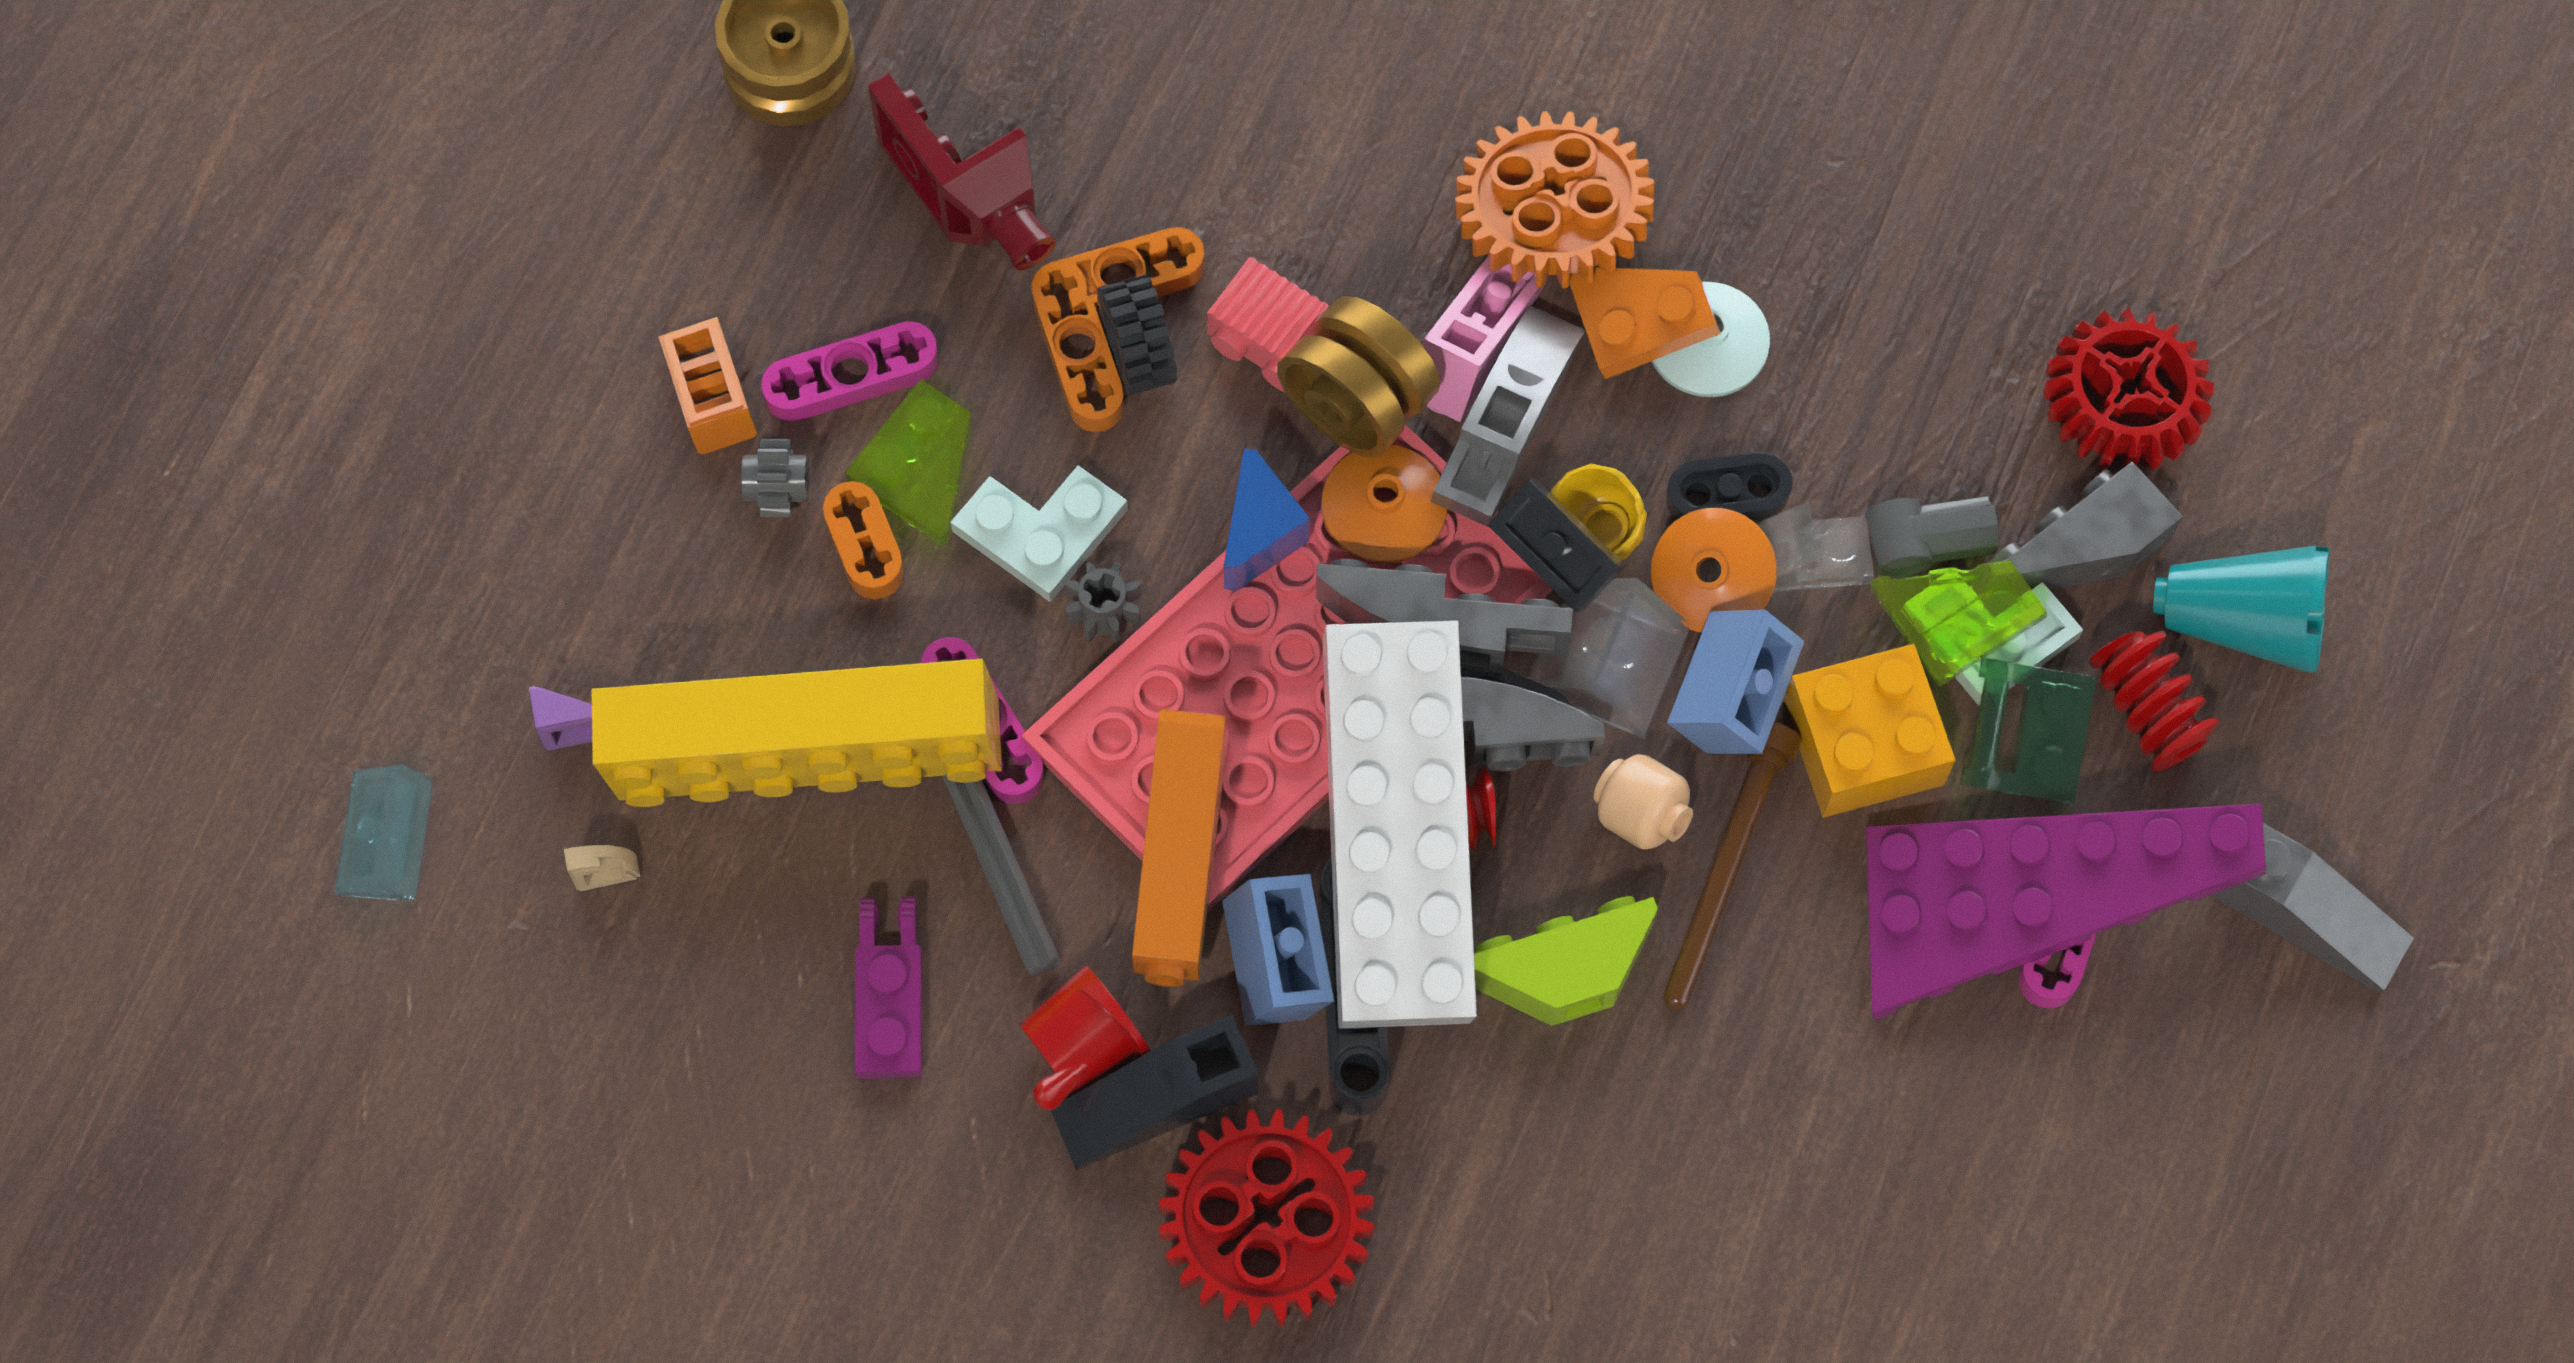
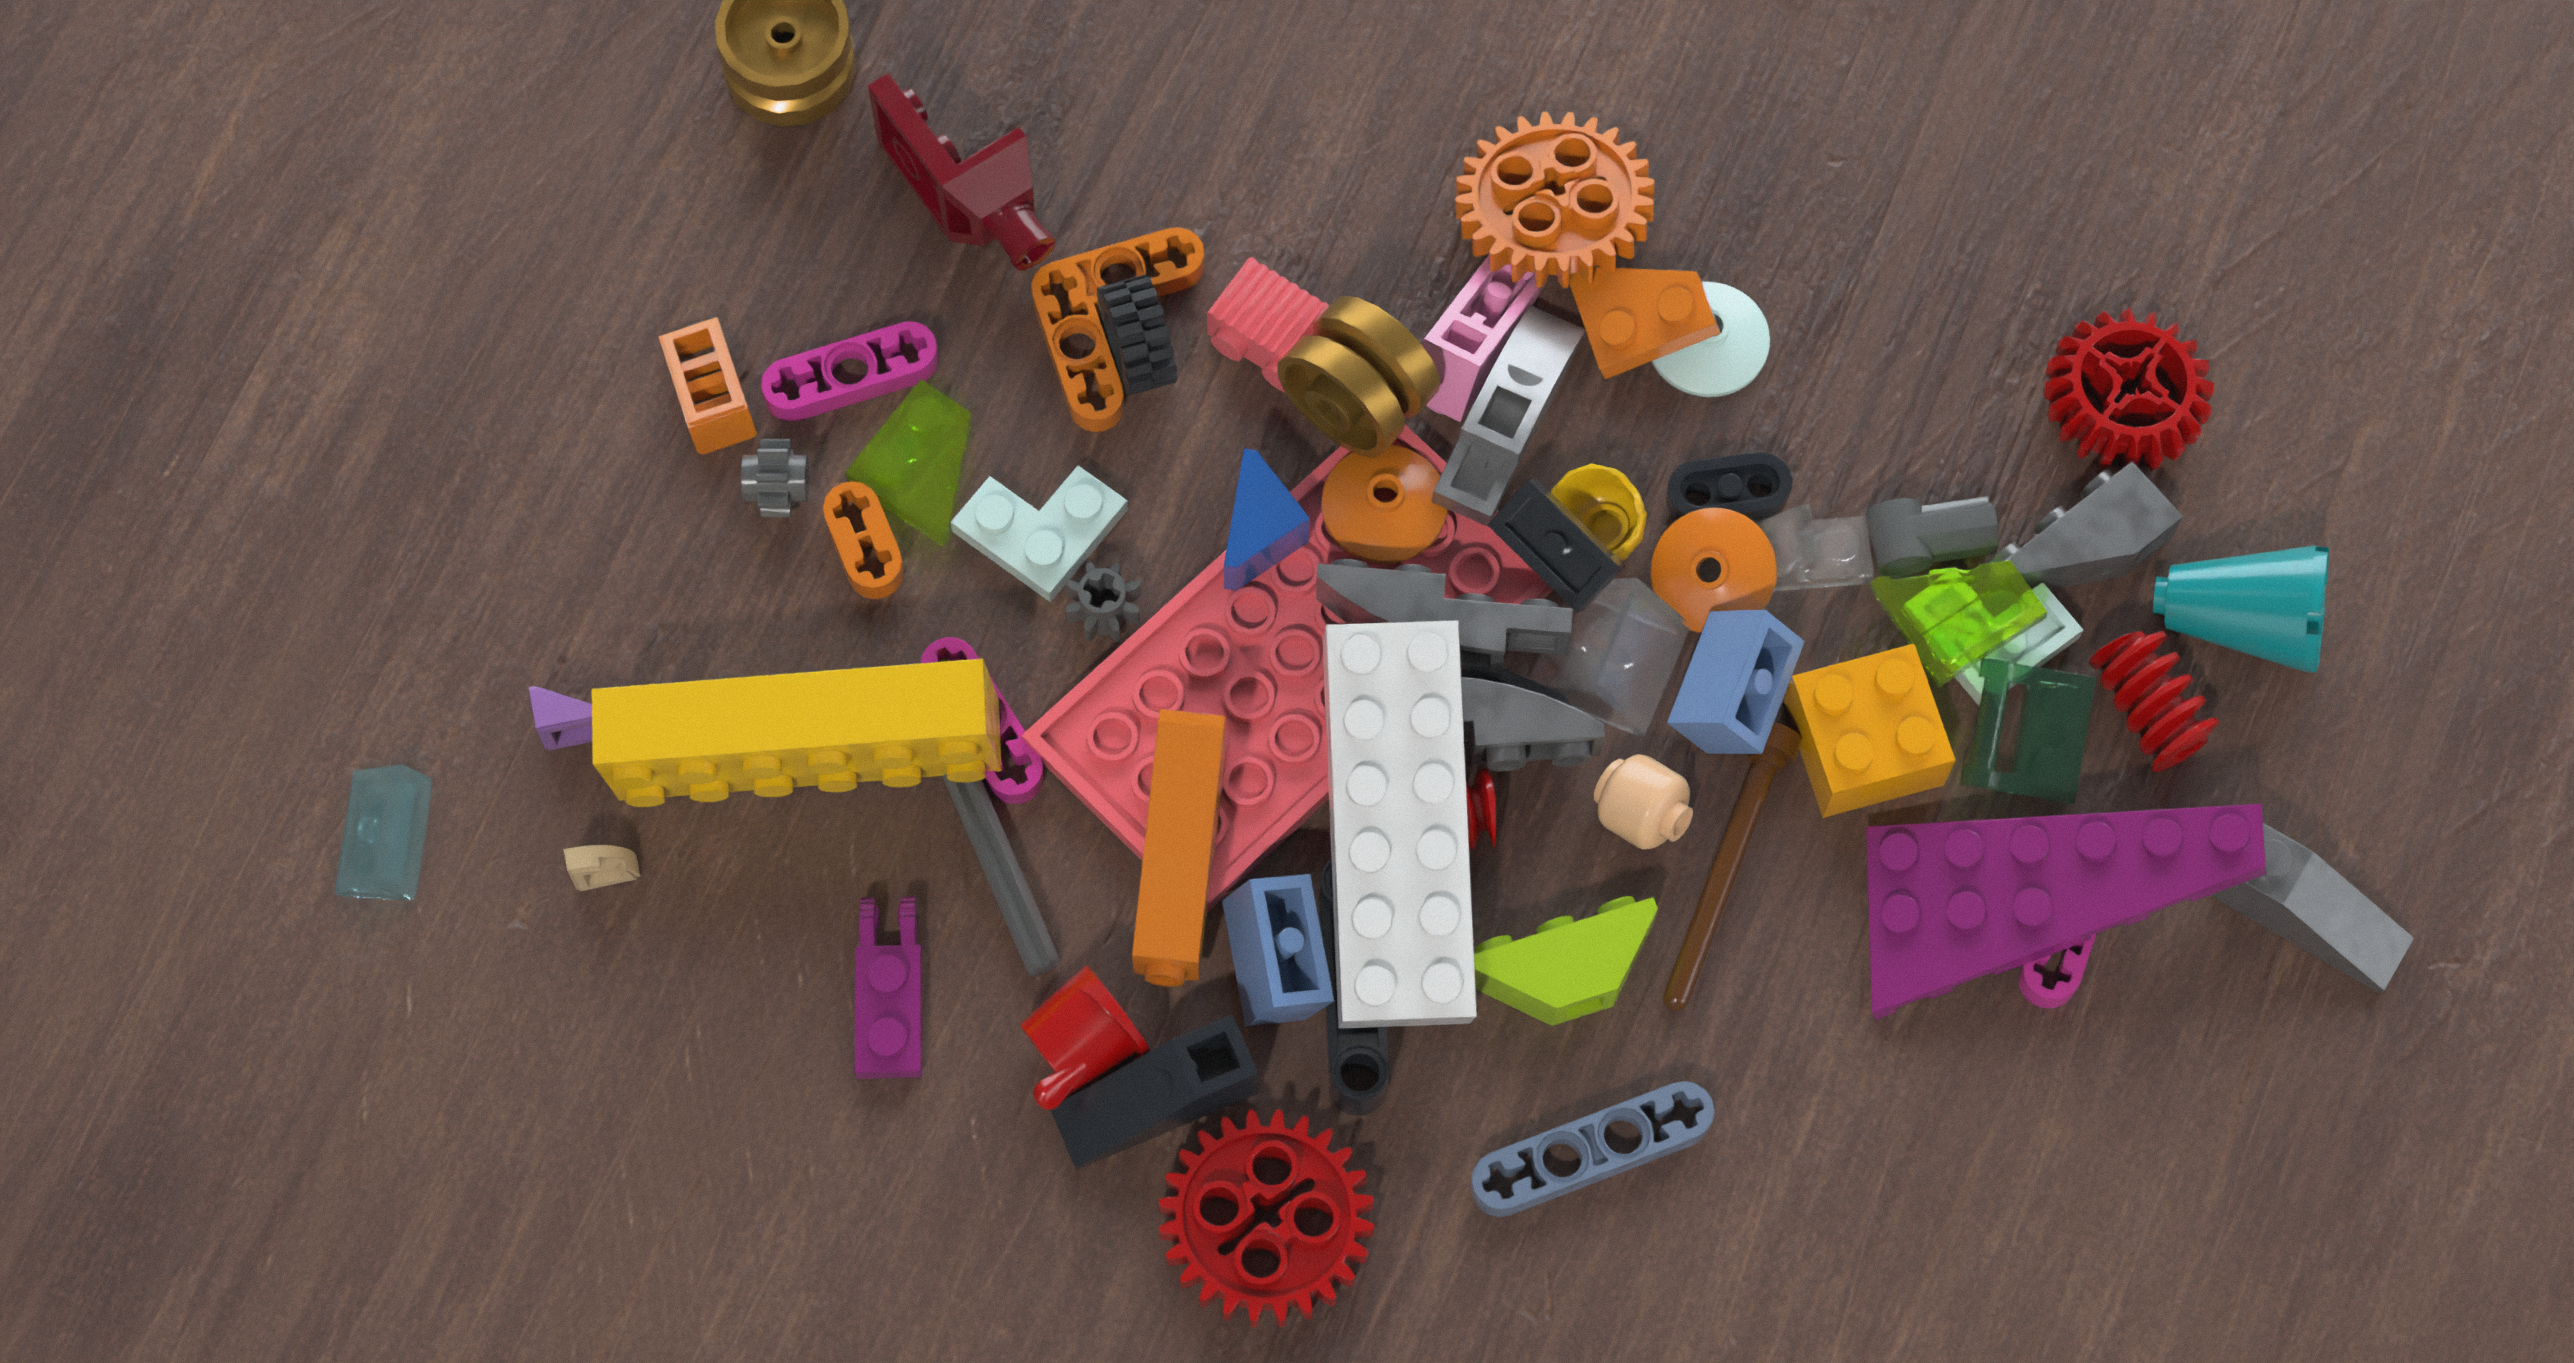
(1588, 1140): none -> sand blue beam

